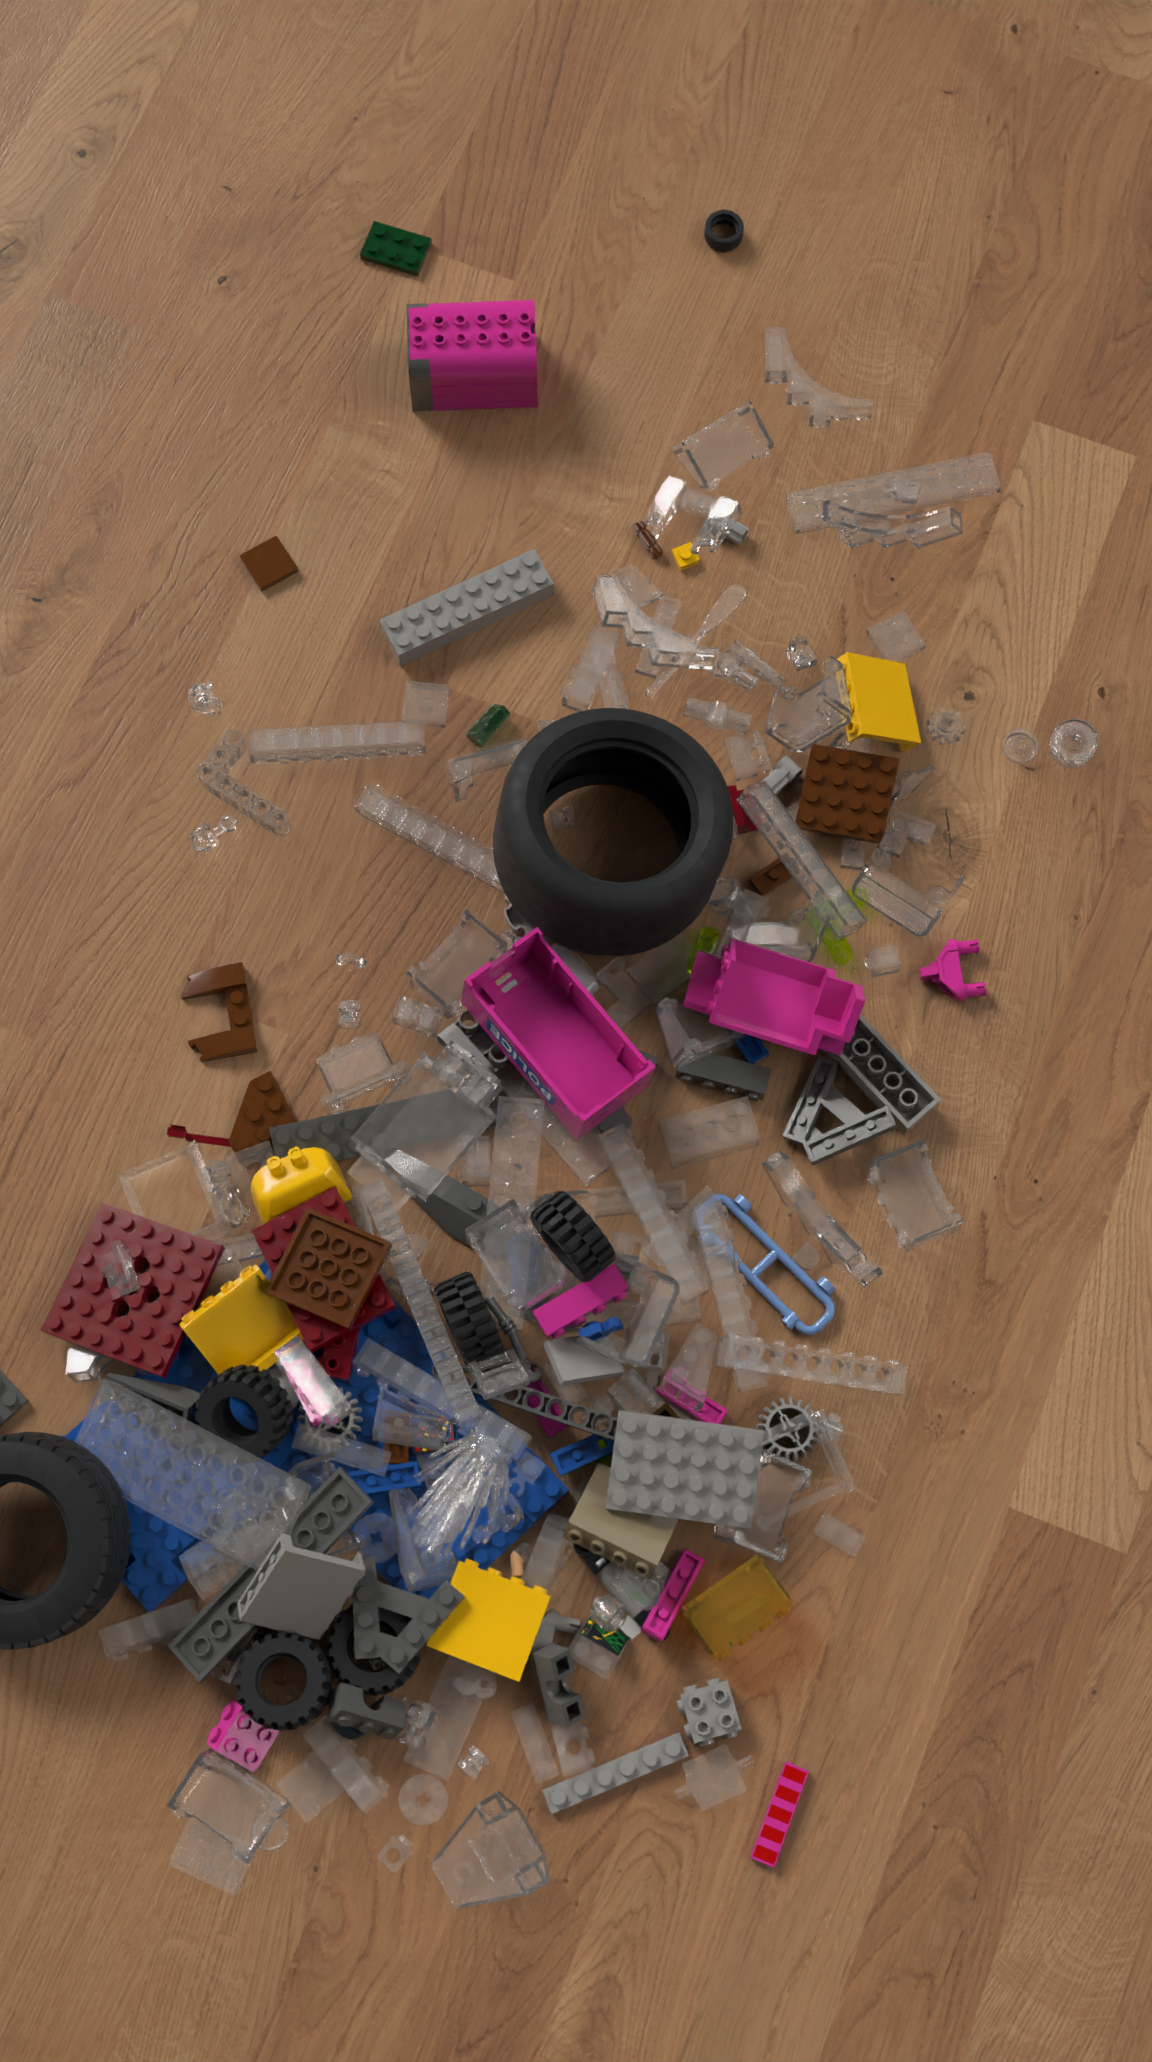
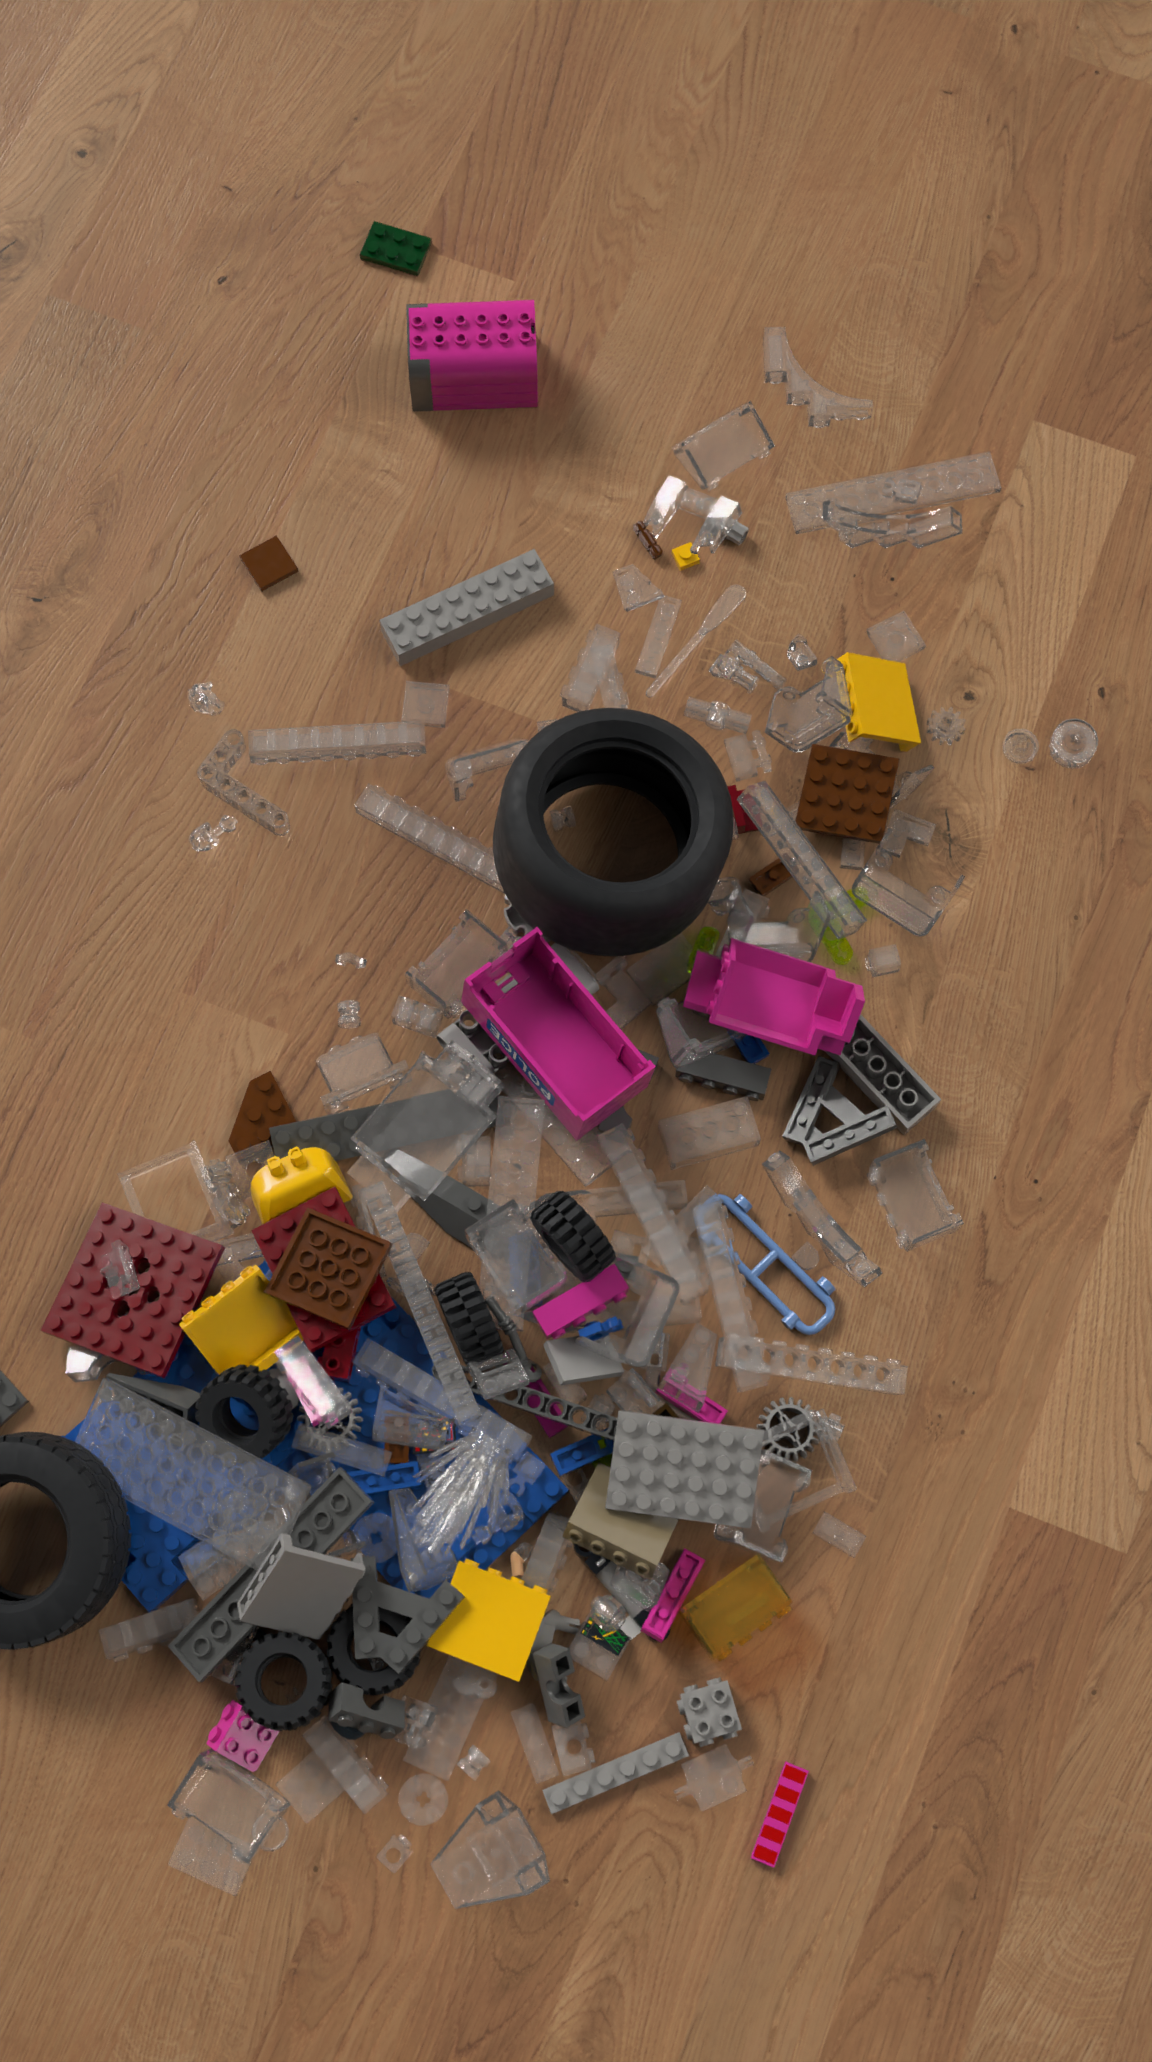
(180, 1132): dark red piece -> none
(241, 1036): reddish brown wedge -> none
(488, 724): clear green brick -> none
(664, 646): clear arch -> none
(725, 217): black tyre -> none
(784, 773): light grey piece -> none
(948, 974): dark pink connector -> none

